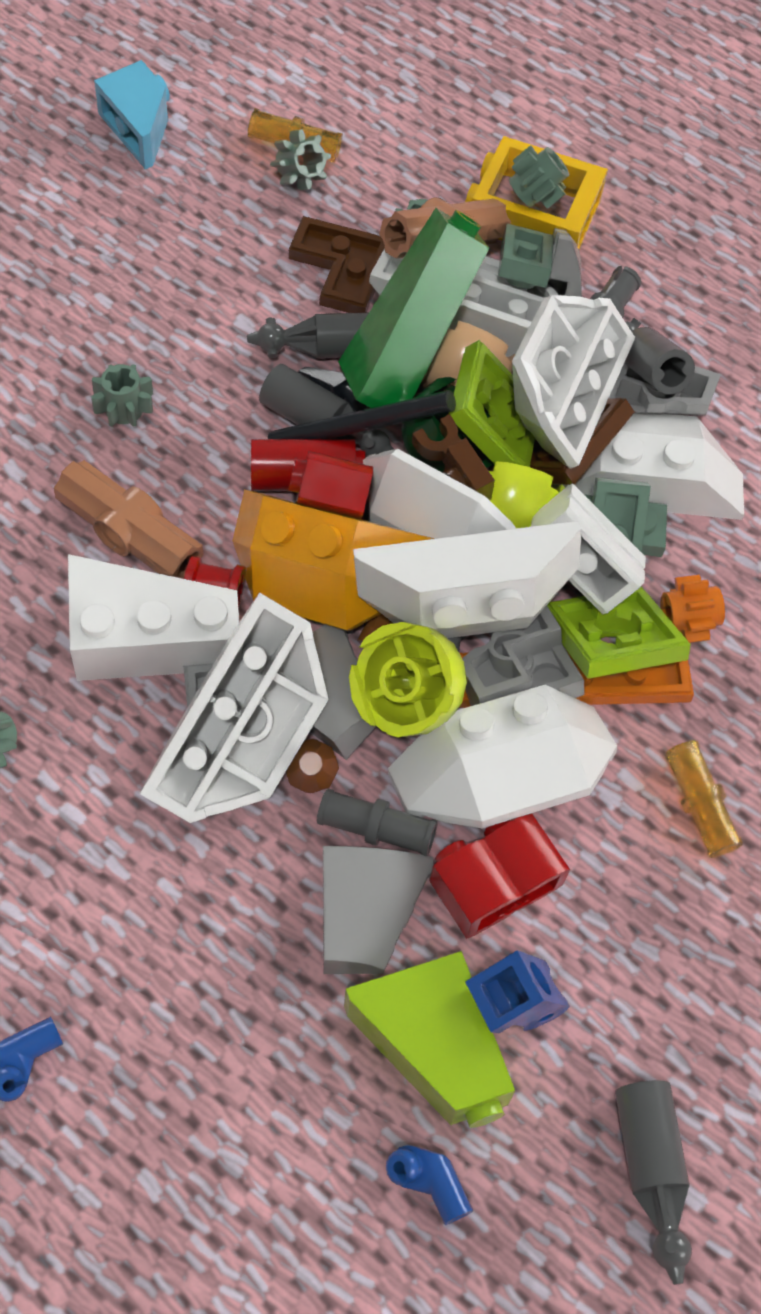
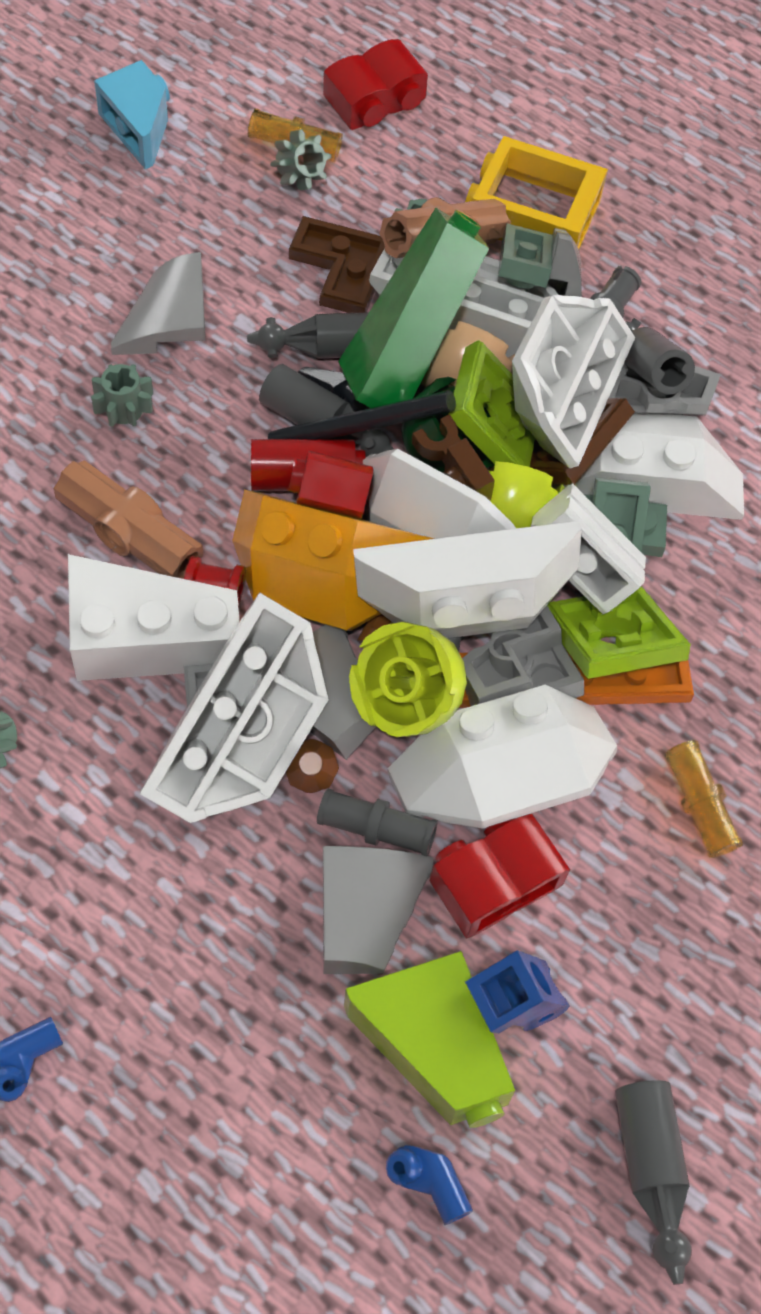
(166, 309): none -> light grey slope
(375, 84): none -> red brick
(539, 177): sand green gear -> none
(694, 607): orange gear -> none

